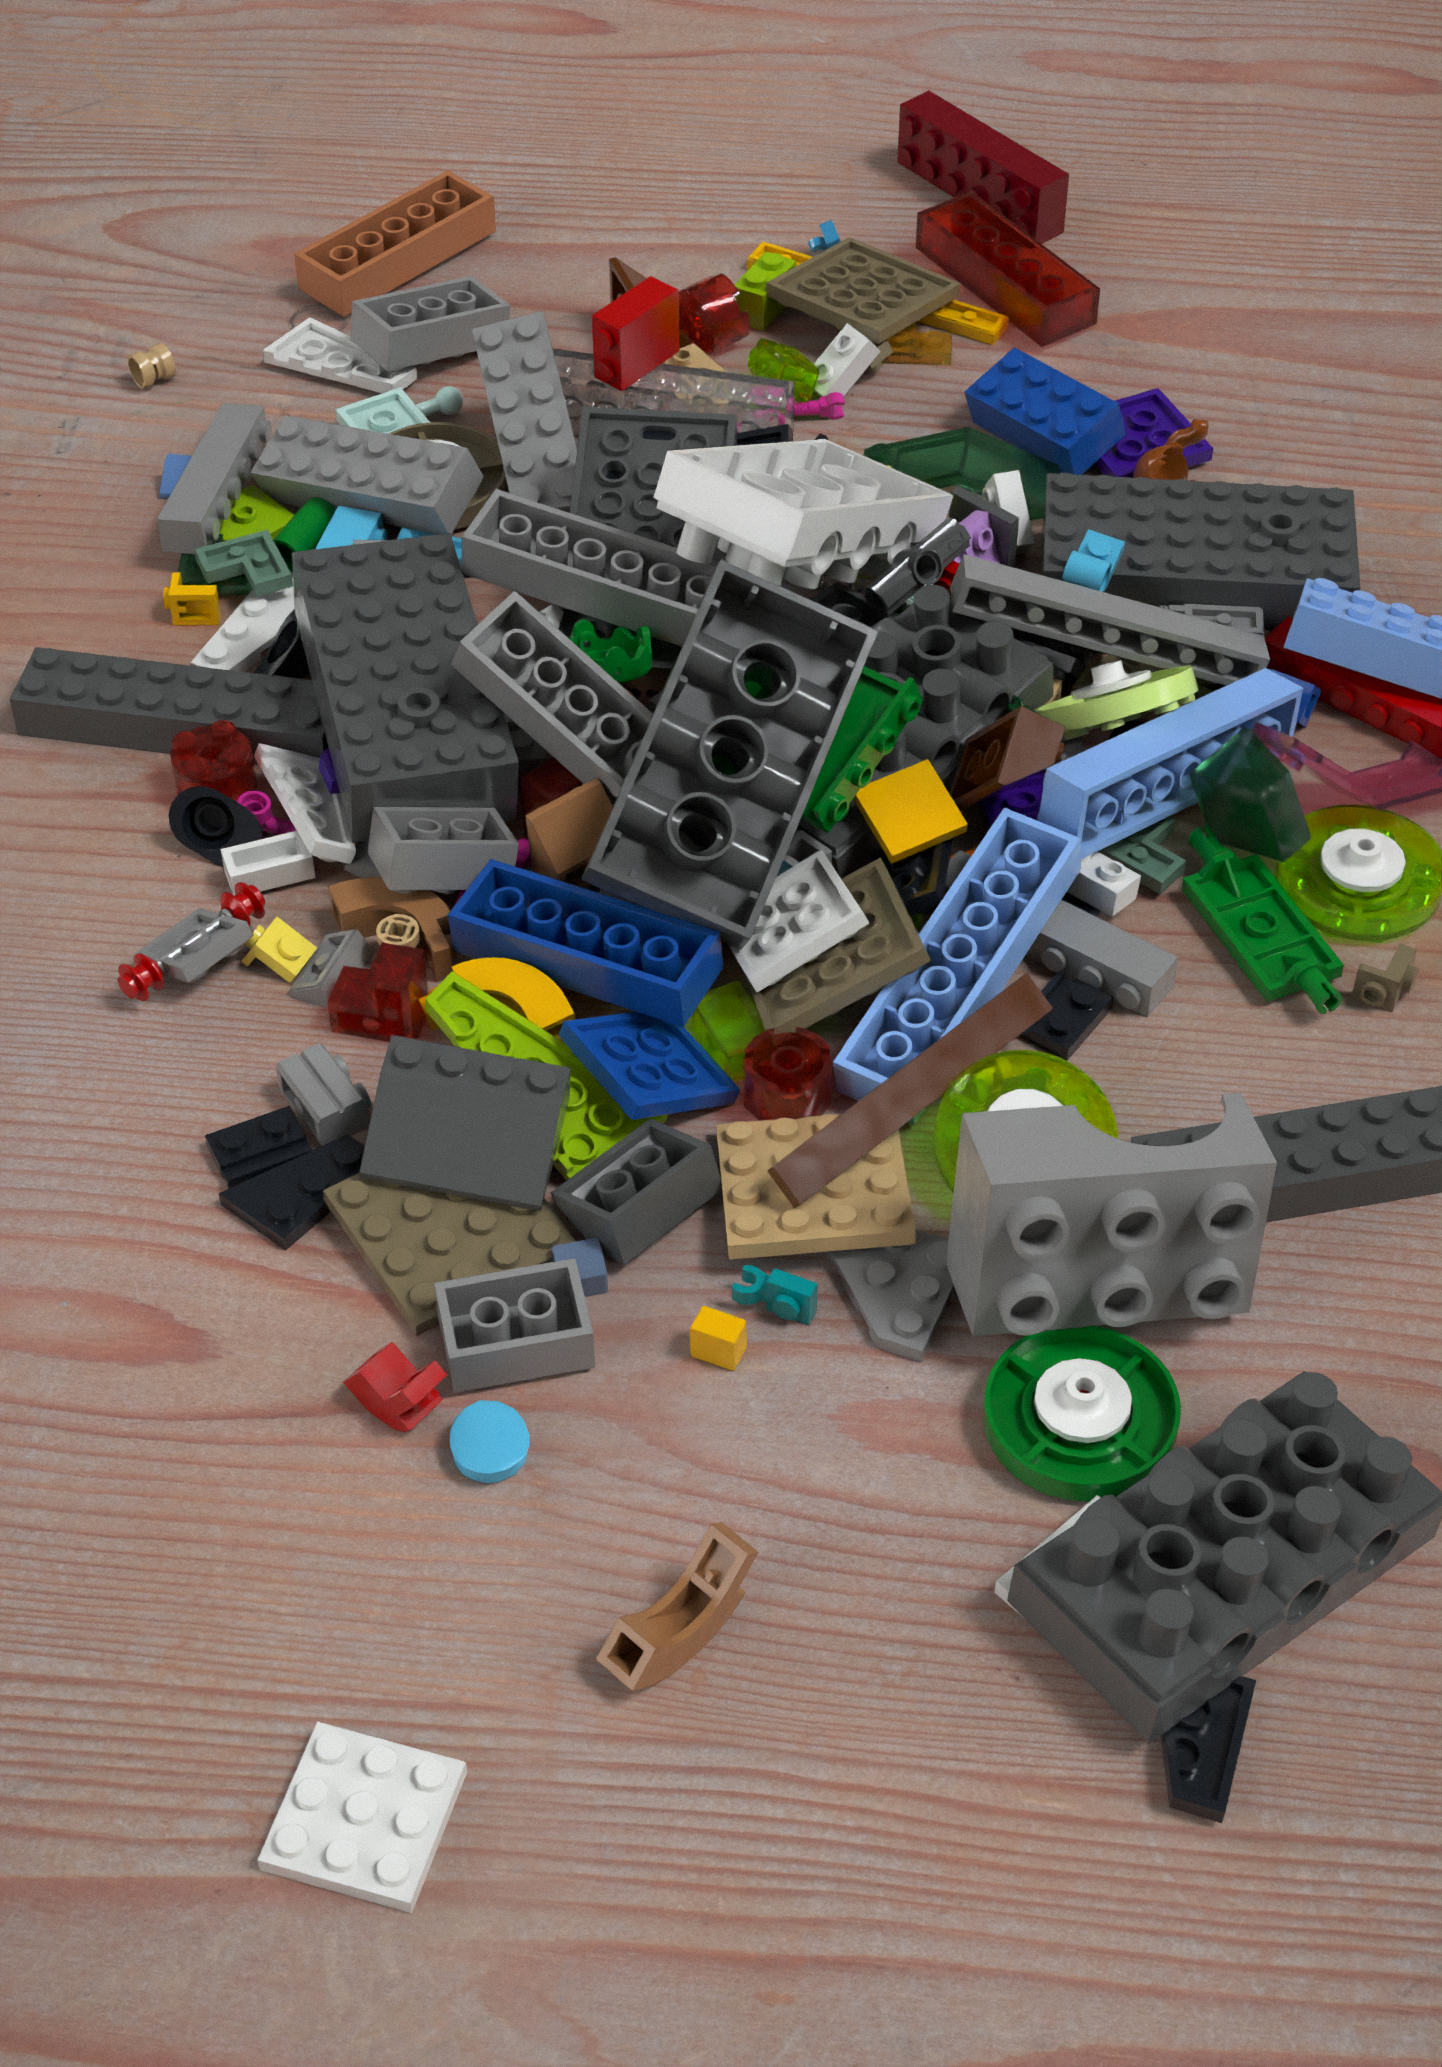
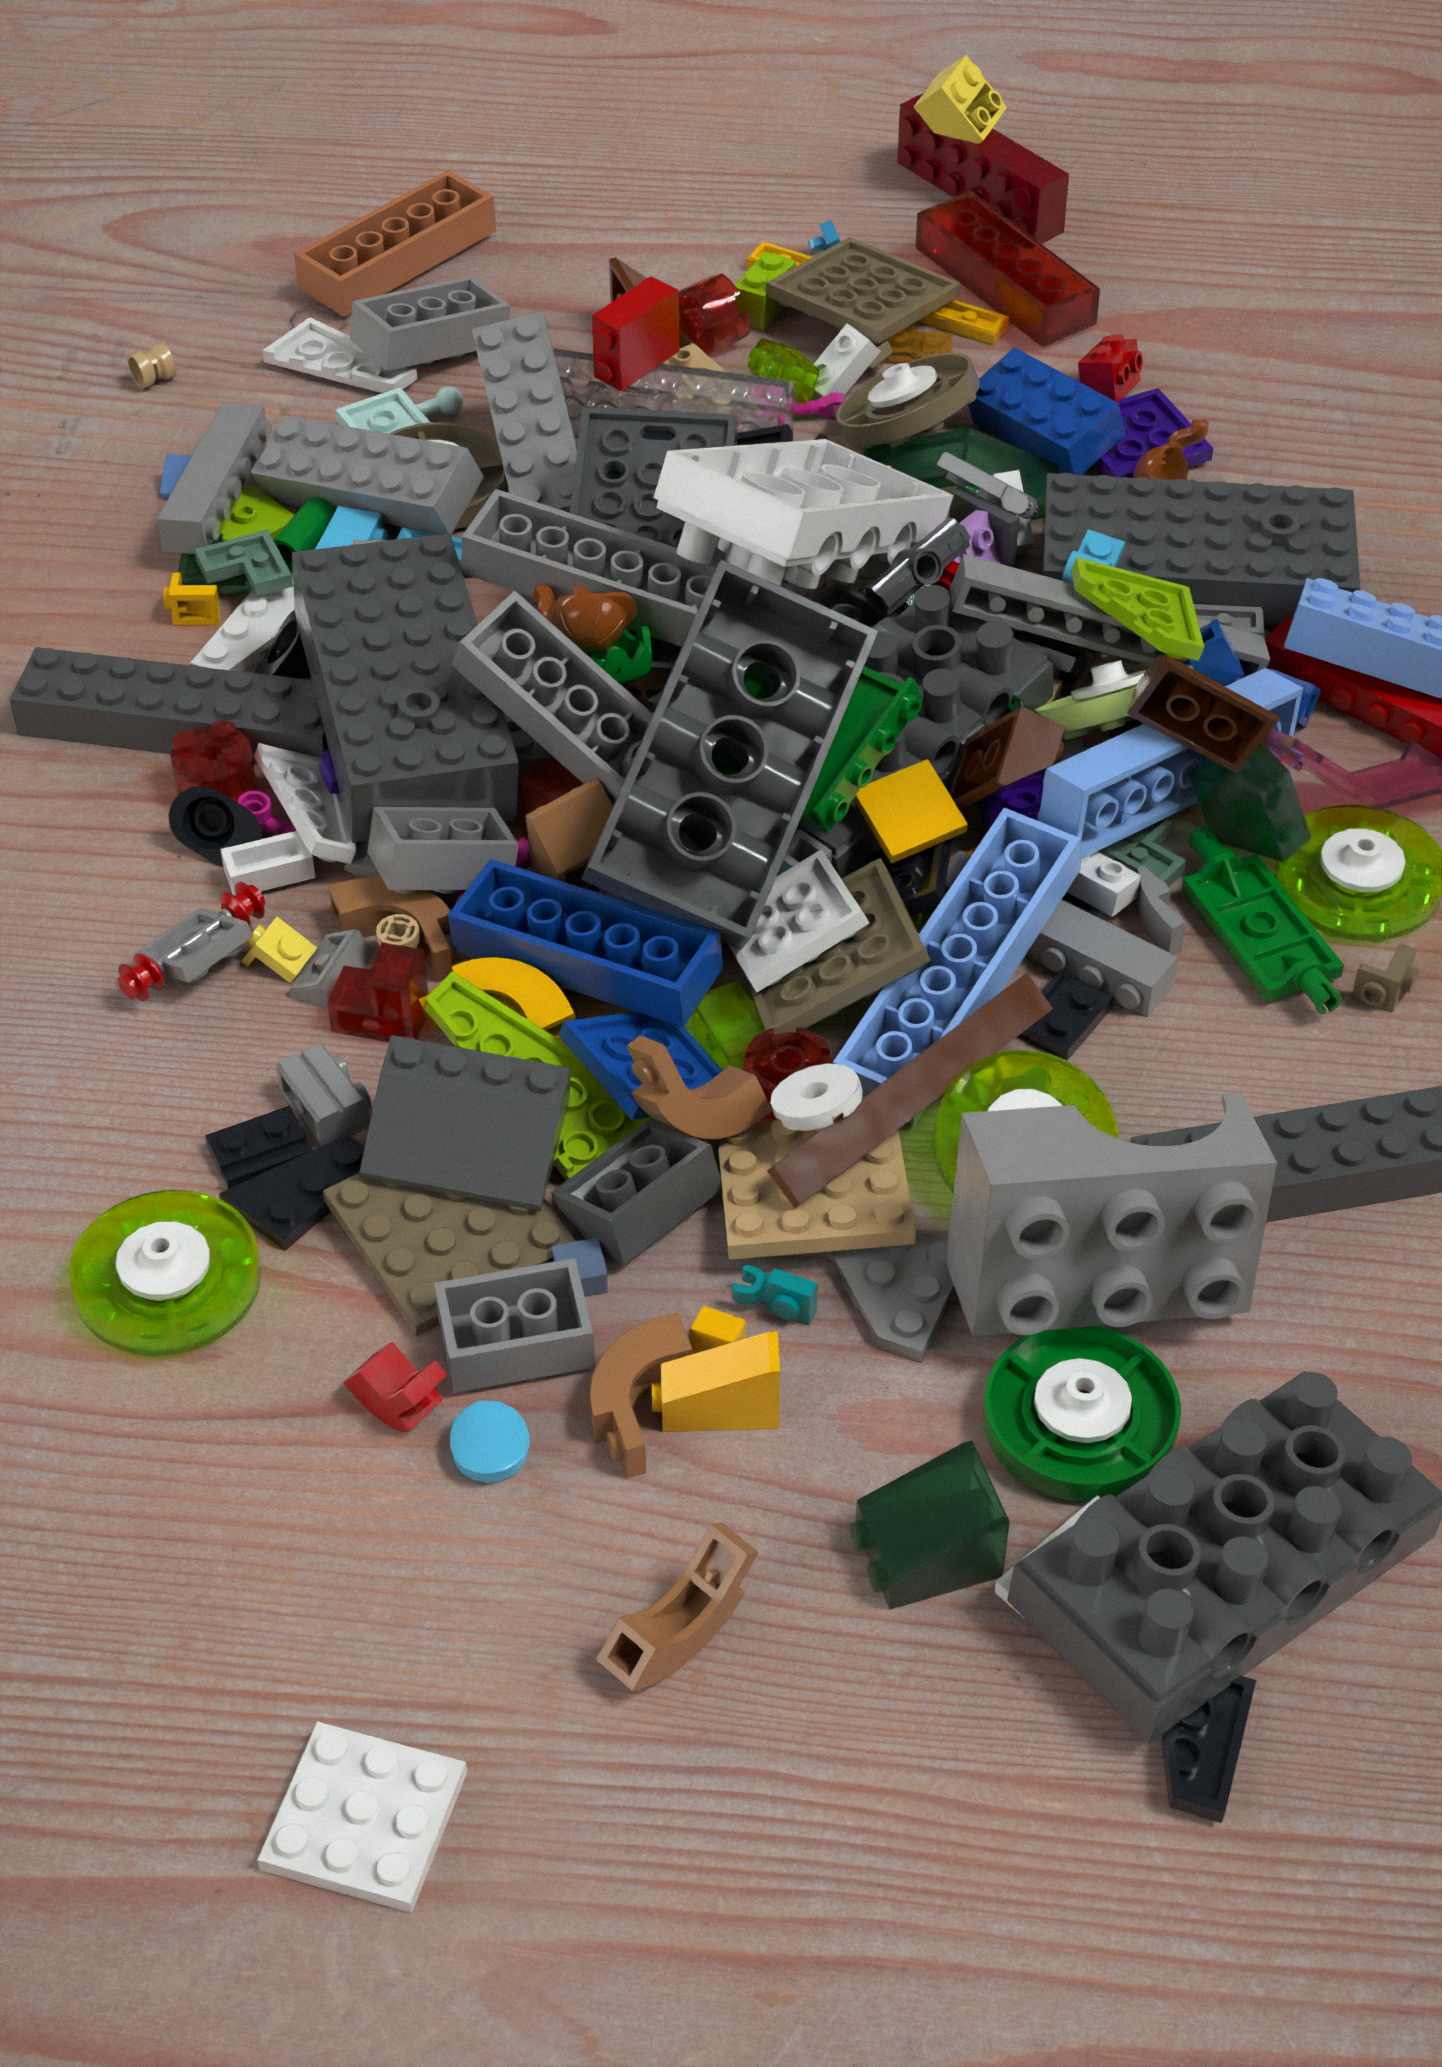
(165, 1272): none -> clear neon green piece
(587, 617): none -> dark orange piece
(627, 1375): none -> medium nougat arch
(712, 1111): none -> medium nougat arch
(722, 1387): none -> yellow slope
(815, 1096): none -> white tile
(908, 400): none -> dark tan piece
(933, 1529): none -> clear green slope
(961, 103): none -> light yellow slope
(990, 487): none -> light grey hinge
(1112, 366): none -> red brick
(1146, 605): none -> lime plate
(1159, 921): none -> light grey slope
(1200, 713): none -> reddish brown slope
(1218, 657): none -> blue brick

